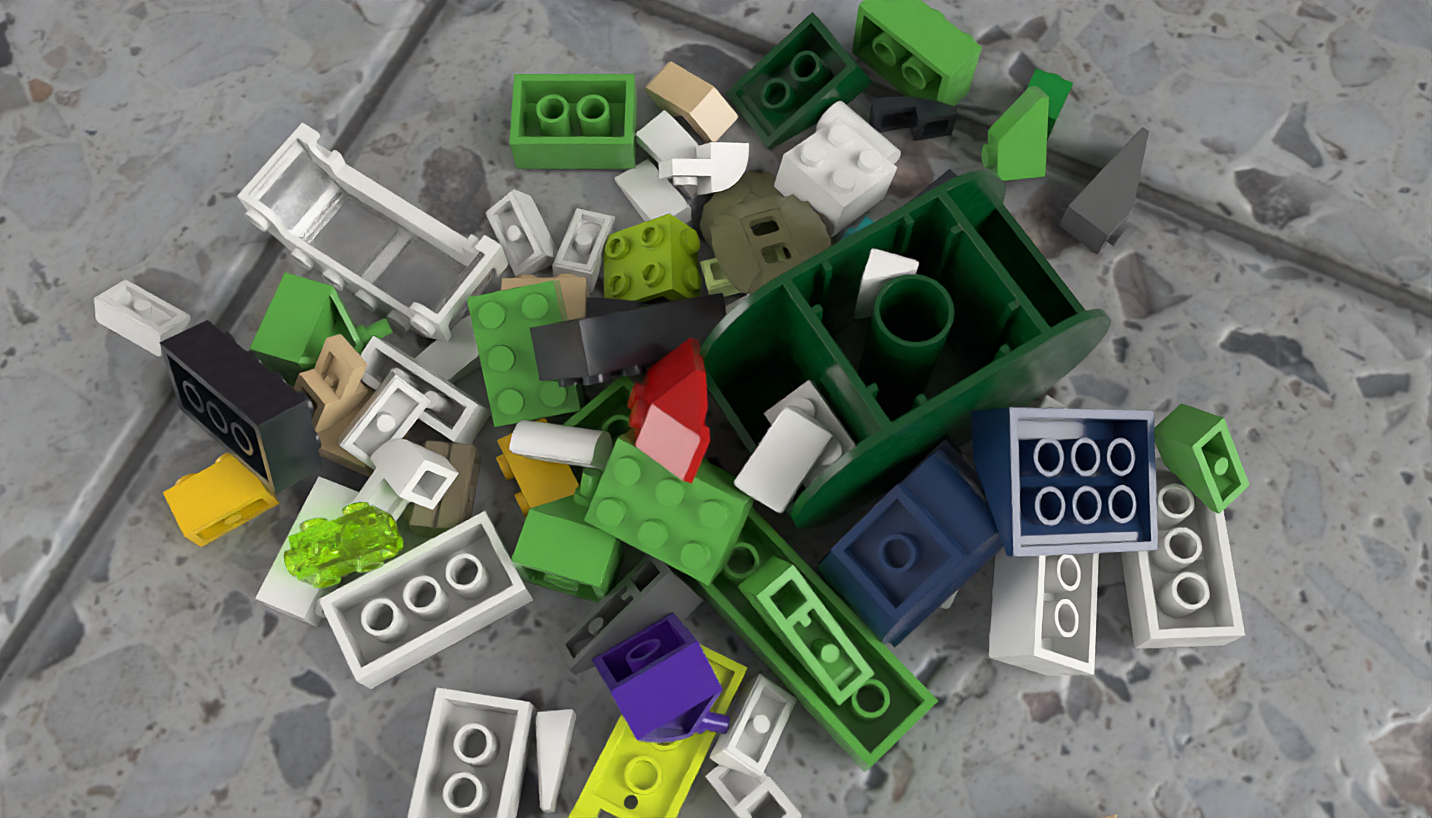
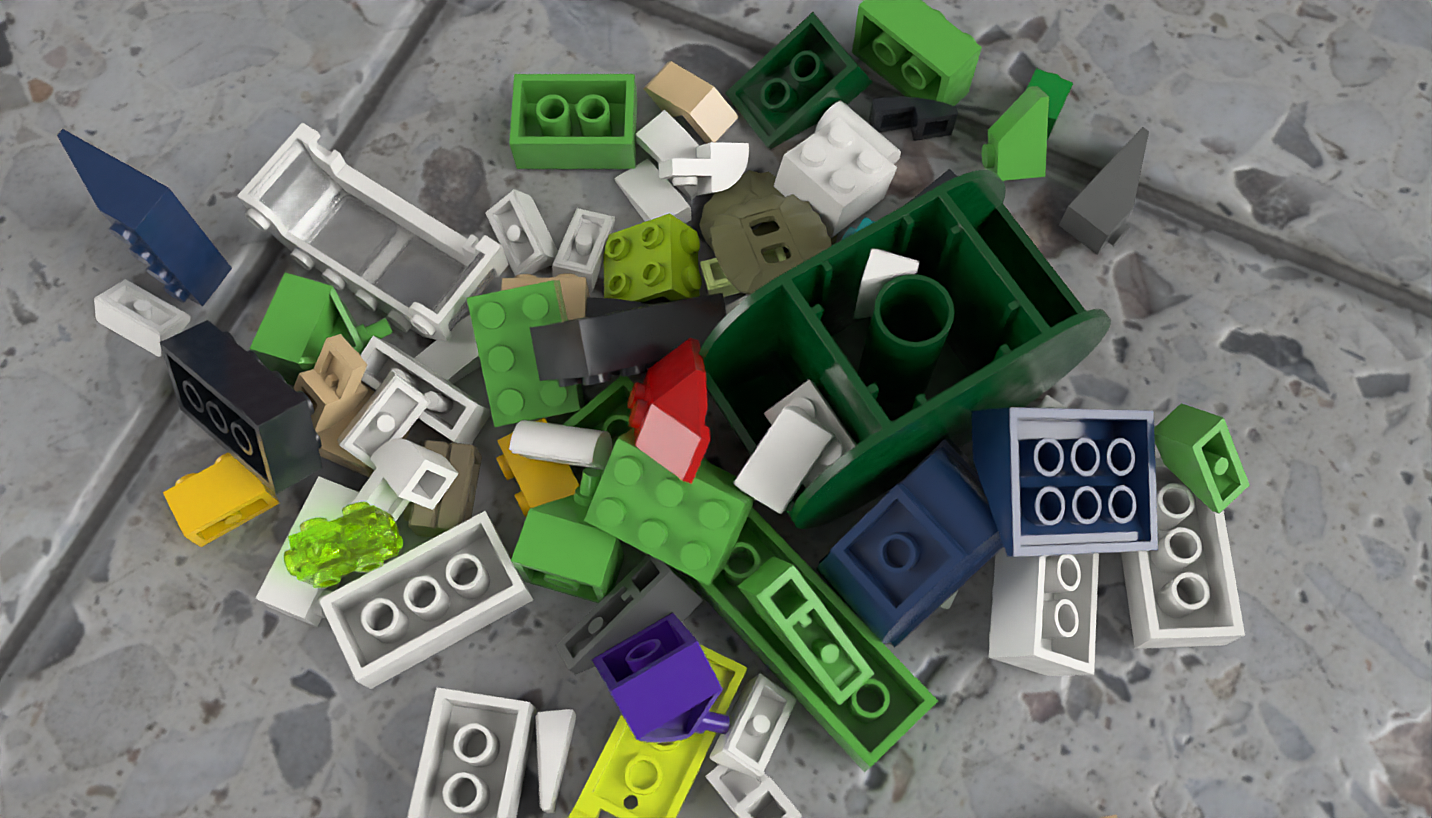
(150, 222): none -> dark blue slope

